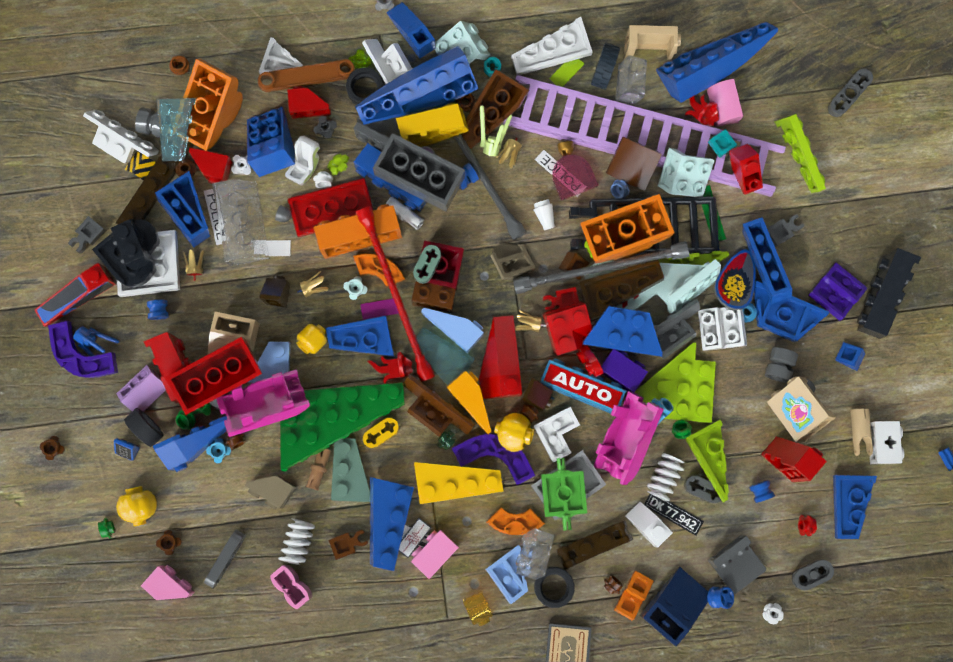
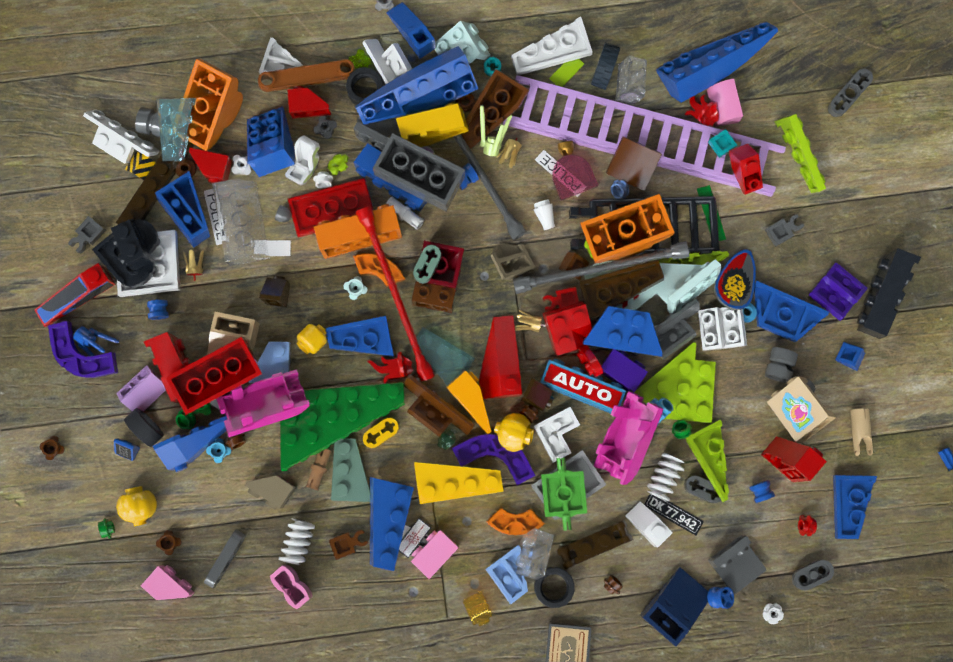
(175, 61): dark orange plate -> none
(307, 286): pearl gold piece -> none
(378, 309): magenta sticker -> none
(458, 329): light blue slope -> none
(633, 595): orange slope -> none
(652, 38): tan panel -> none
(685, 174): light aqua bracket -> none
(767, 260): blue brick -> none
(884, 453): white brick -> none

